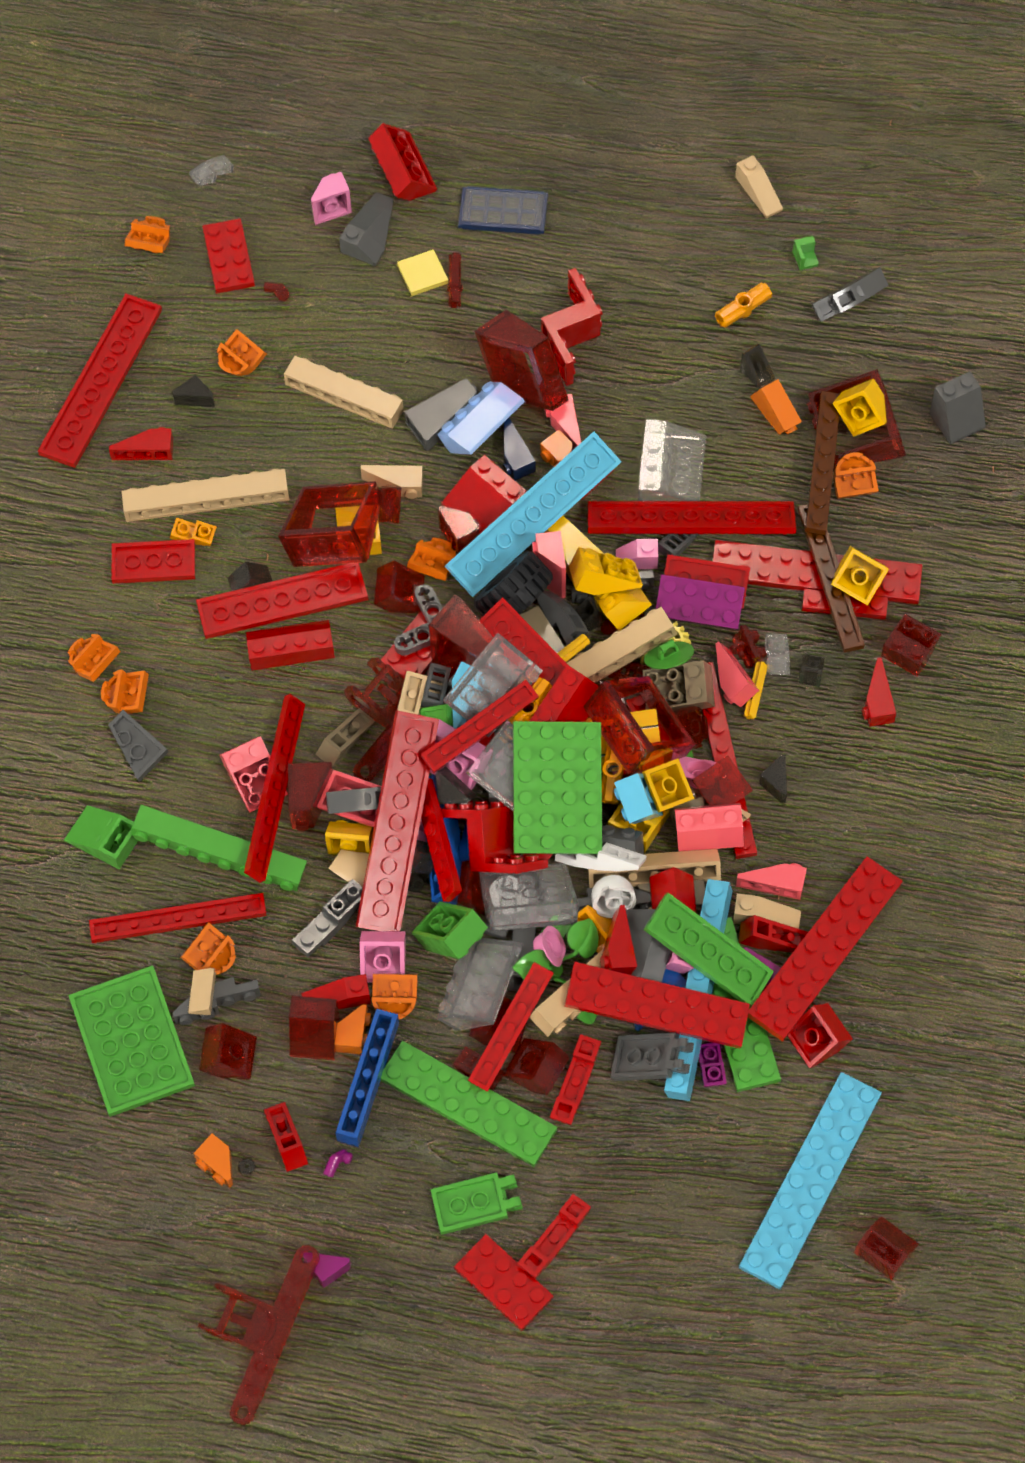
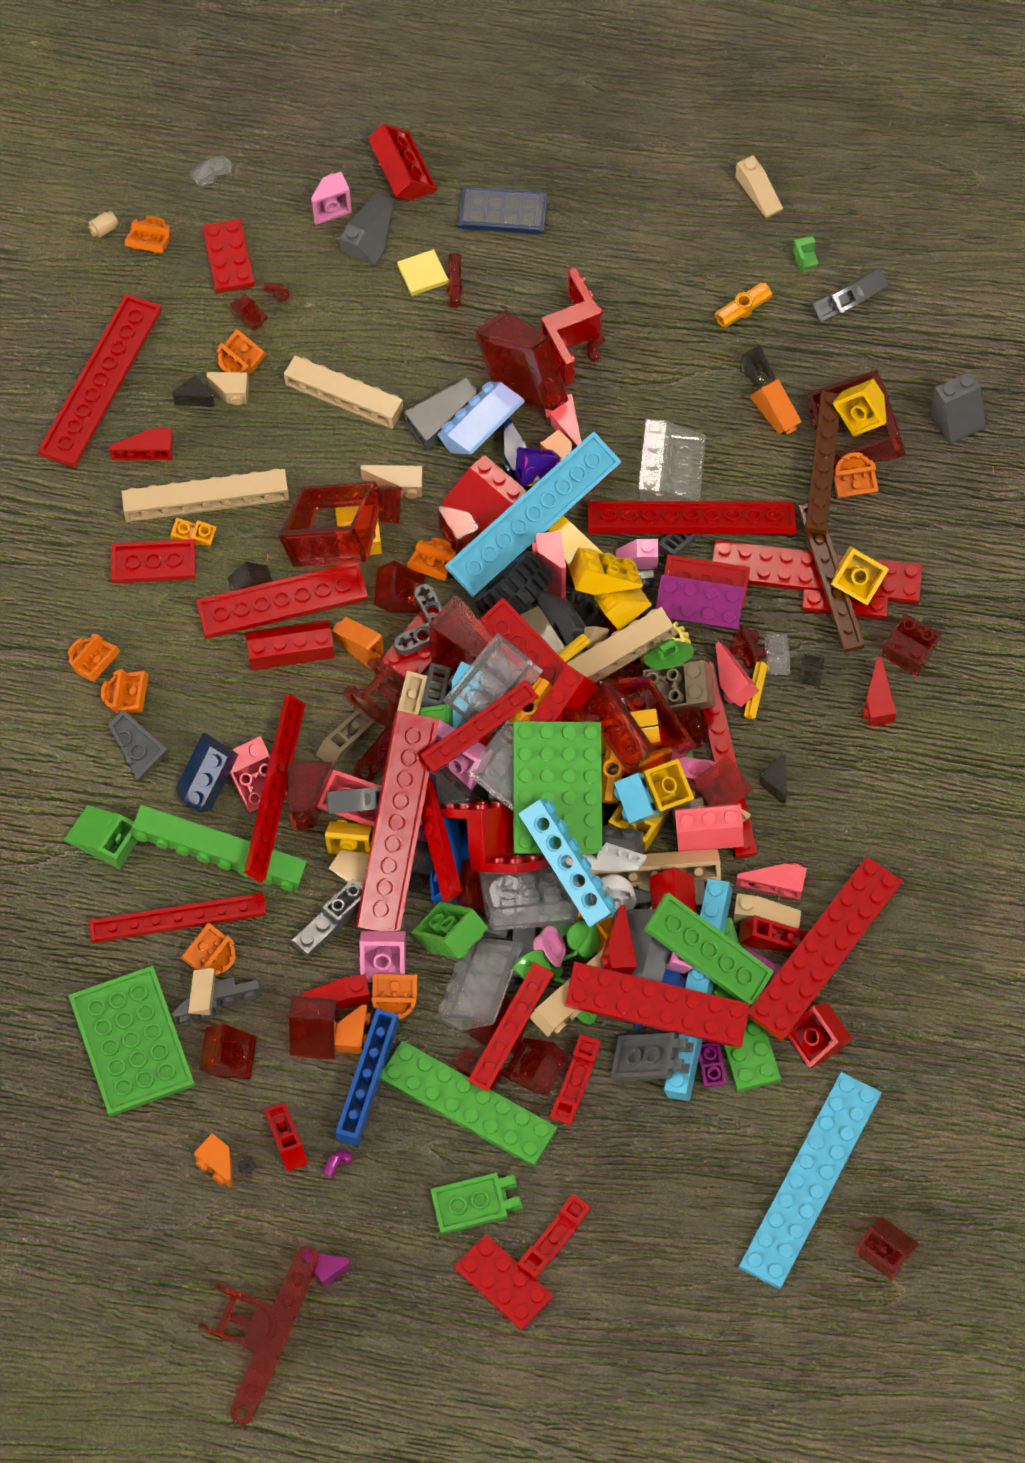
(102, 224): none -> tan brick
(206, 773): none -> dark blue slope
(230, 386): none -> tan slope
(249, 312): none -> clear red hips
(358, 640): none -> orange slope
(533, 465): none -> dark purple torso
(533, 819): none -> medium azure brick
(580, 715): none -> clear red slope
(593, 347): none -> clear red arm
(595, 635): none -> tan slope

